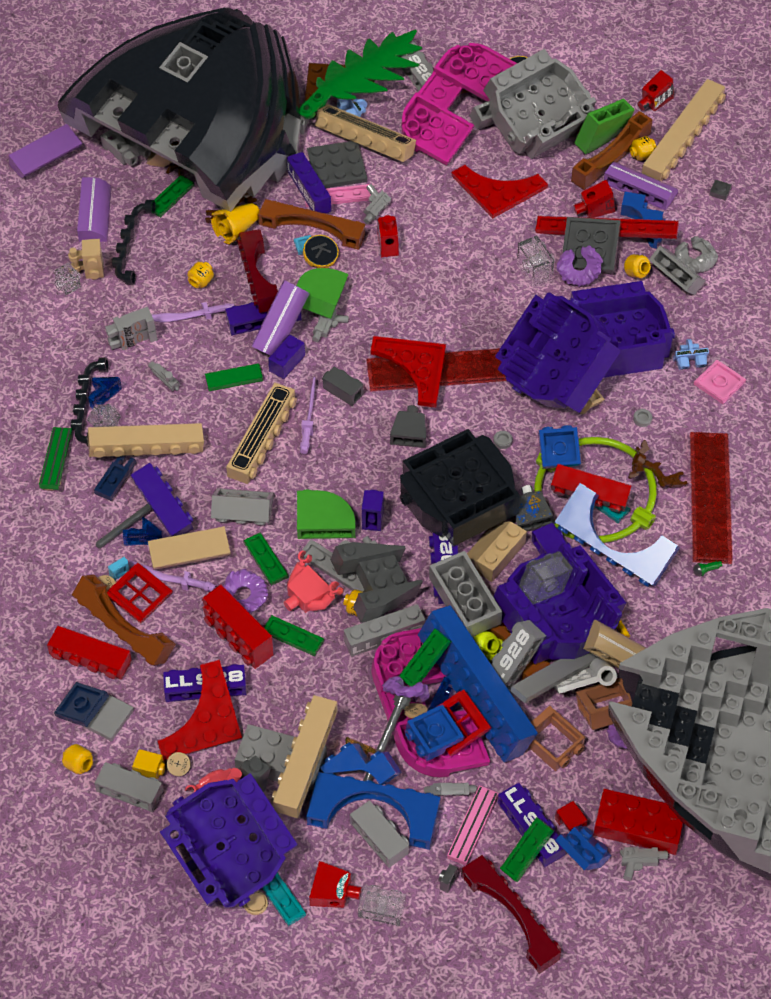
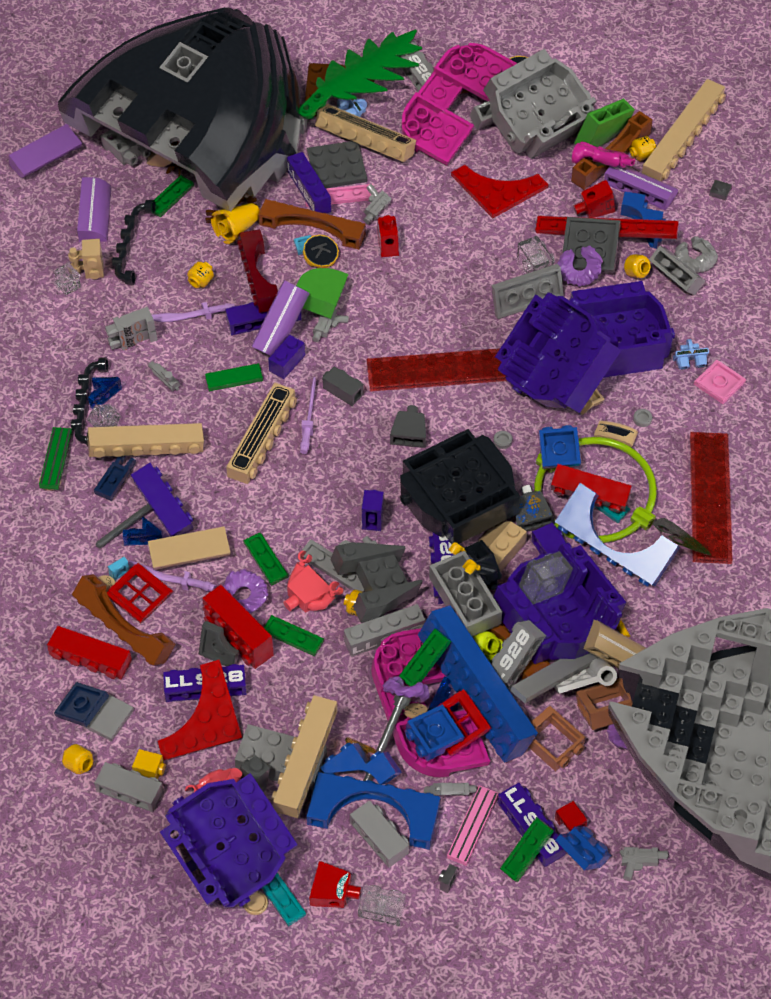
(178, 764): tan piece -> none
(215, 646): none -> dark grey tile
(242, 506): light grey slope -> none
(323, 516): bright green brick -> none
(419, 359): red plate -> none
(481, 560): none -> black torso
(481, 876): dark red arch -> none
(516, 293): none -> light grey plate
(601, 155): none -> dark pink piece
(617, 432): none -> tan slope
(637, 821): red brick -> none
(640, 460): reddish brown piece -> none
(657, 92): red torso -> none
(689, 541): none -> piece
(700, 569): green piece -> none

